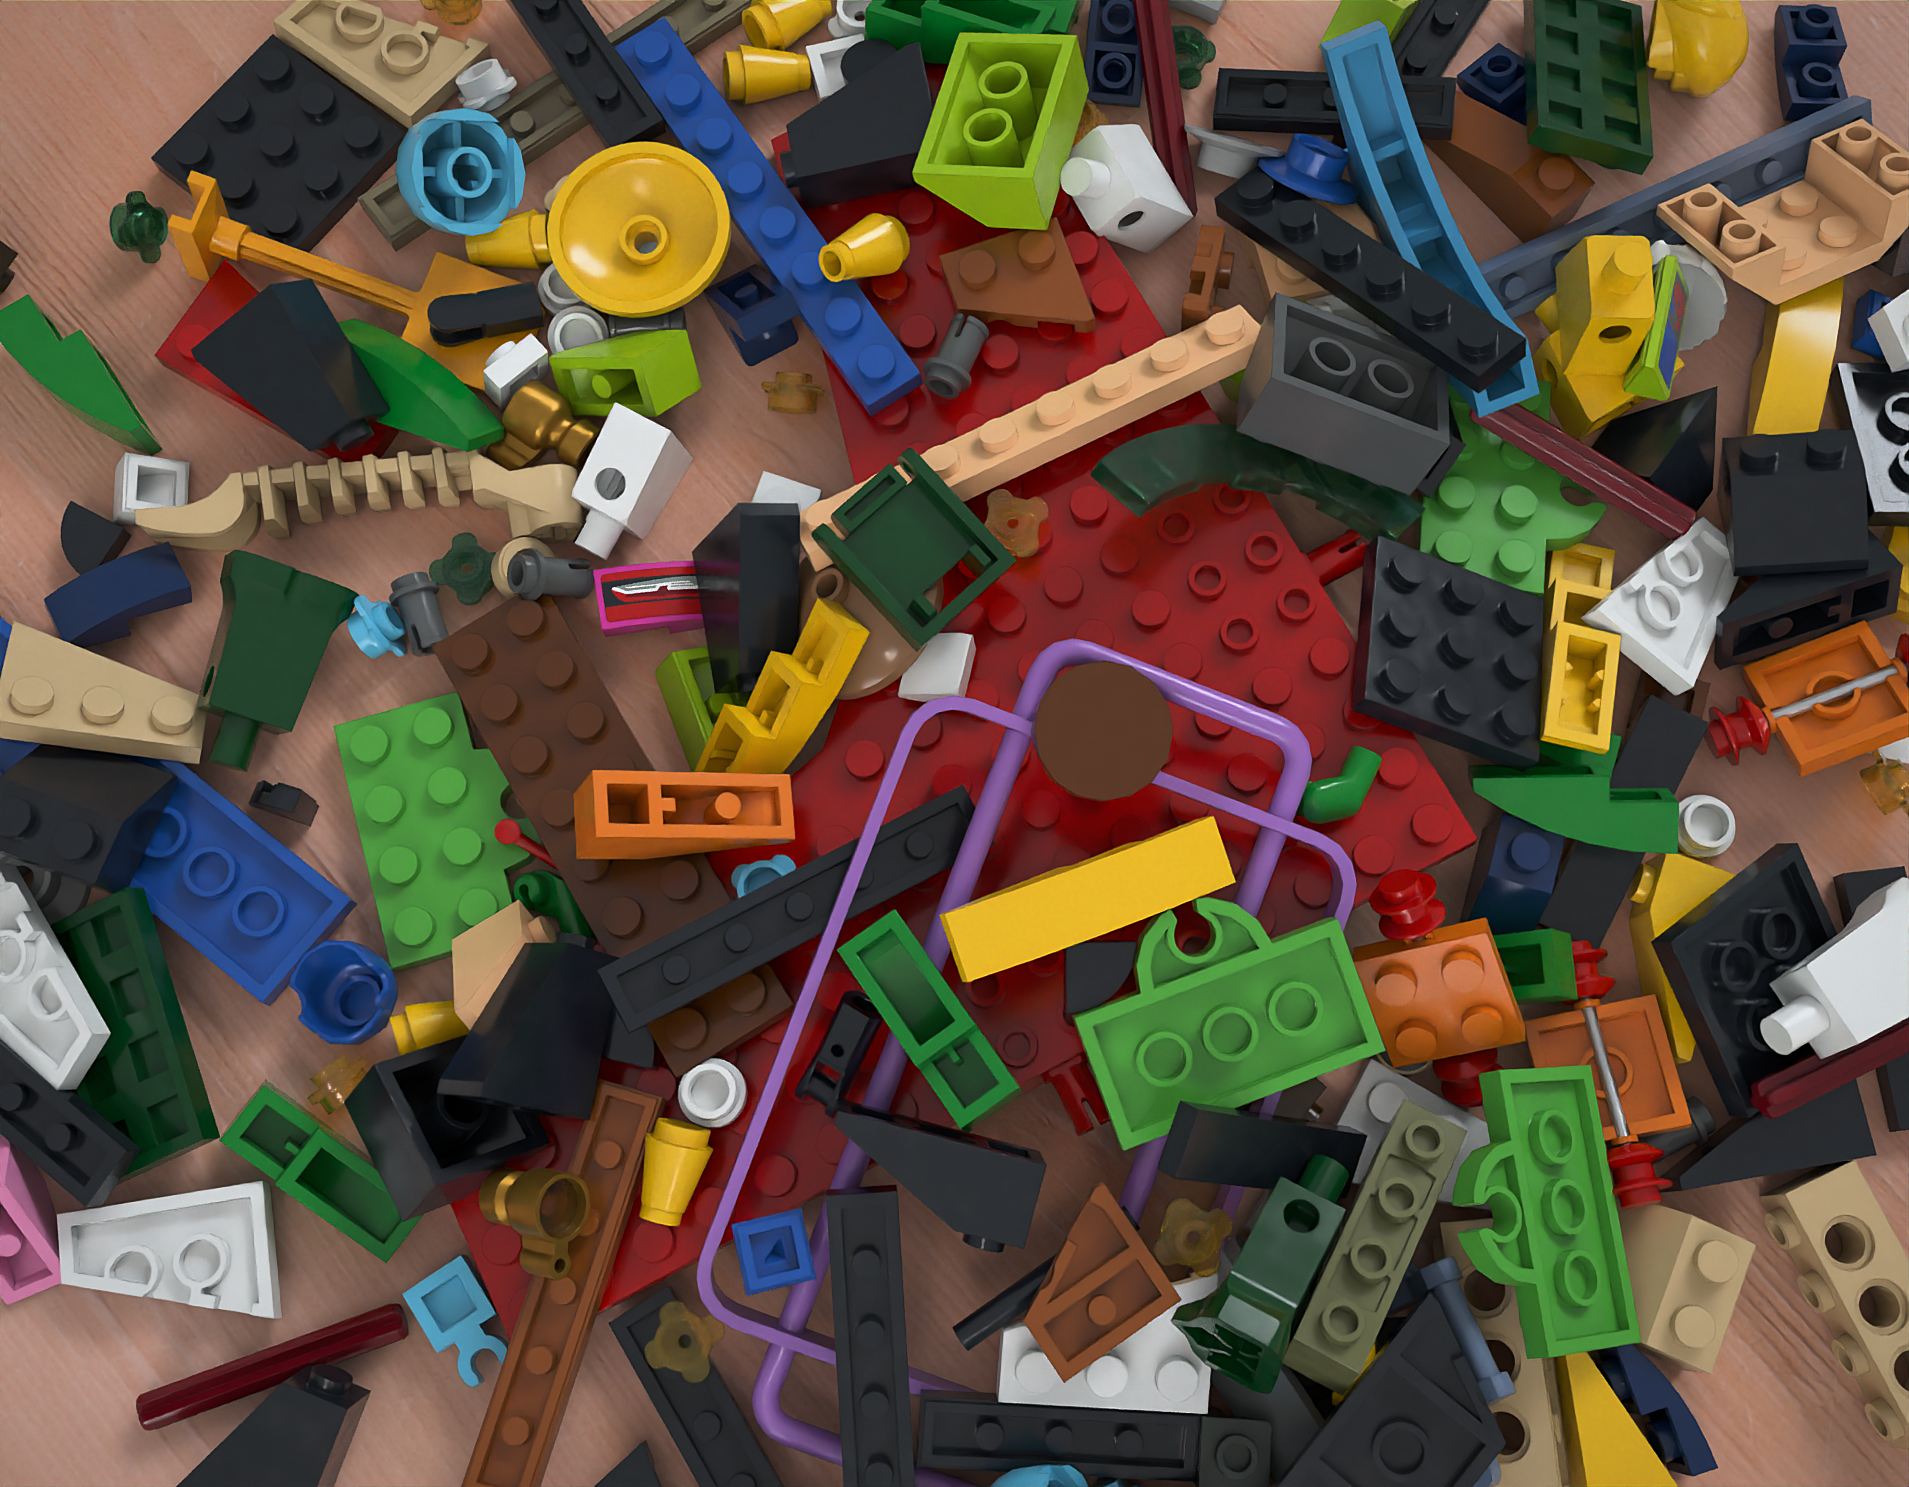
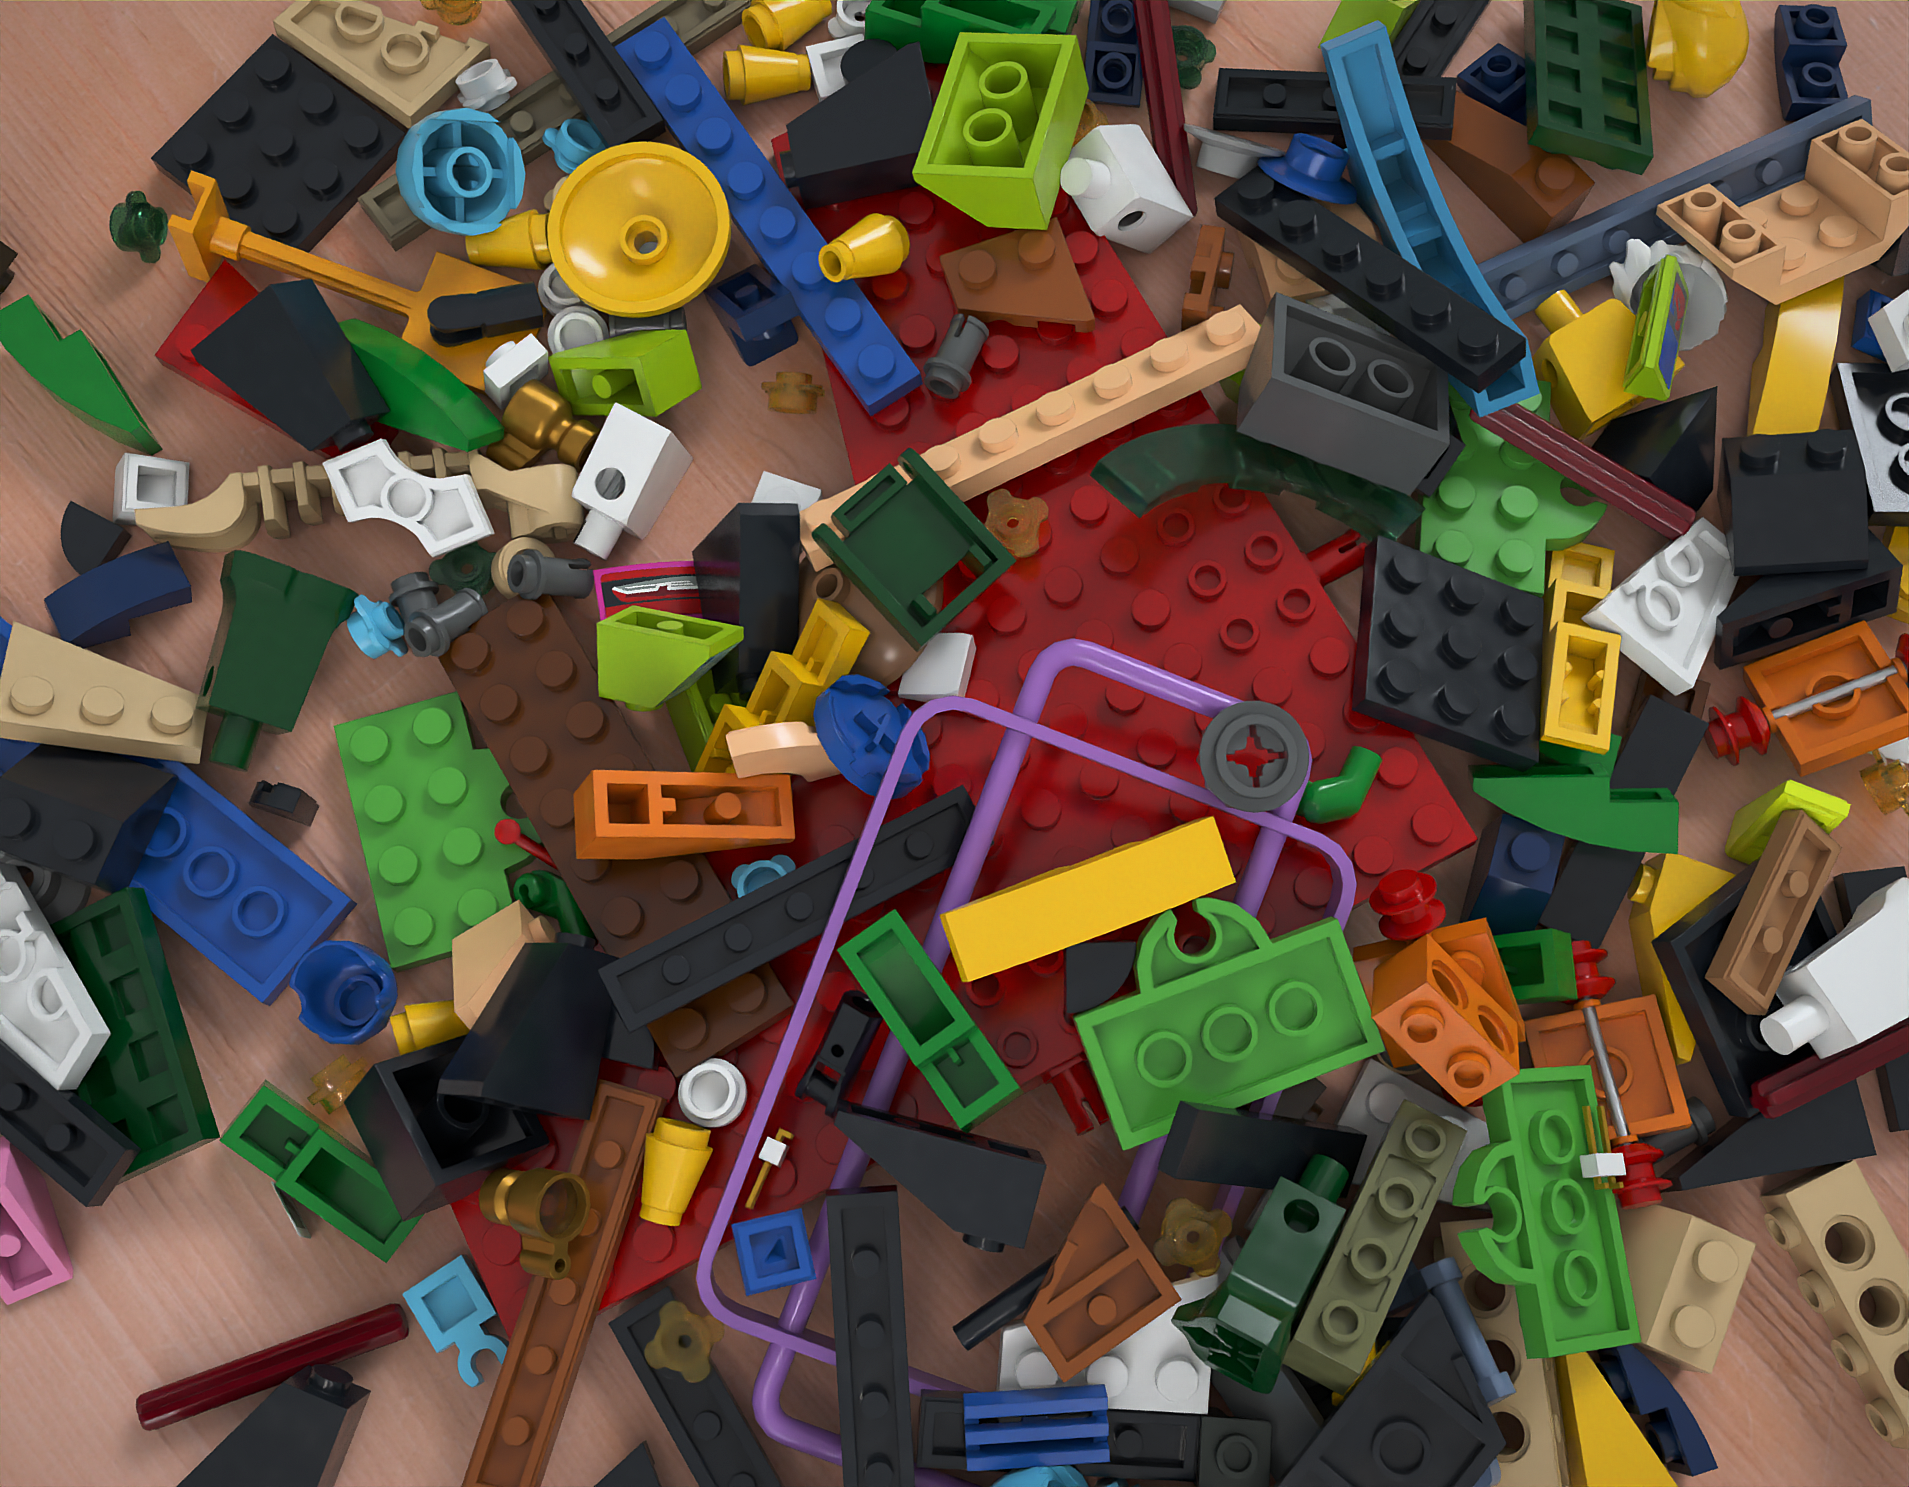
(180, 1248): white wing -> none
(292, 1212): none -> white sticker
(379, 485): none -> white tile
(434, 629): none -> dark grey pin
(572, 143): none -> medium azure plate
(657, 654): none -> lime slope
(773, 1153): none -> piece
(780, 749): none -> light nougat tile
(861, 731): none -> blue tile
(1036, 1439): none -> blue tile
(1102, 731): reddish brown tile -> none
(1272, 731): none -> dark grey gear
(1445, 1021): none -> orange brick
(1601, 1164): none -> piece
(1609, 291): yellow torso -> none
(1704, 826): white plate -> none
(1757, 820): none -> neon yellow slope
(1773, 912): none -> medium nougat tile

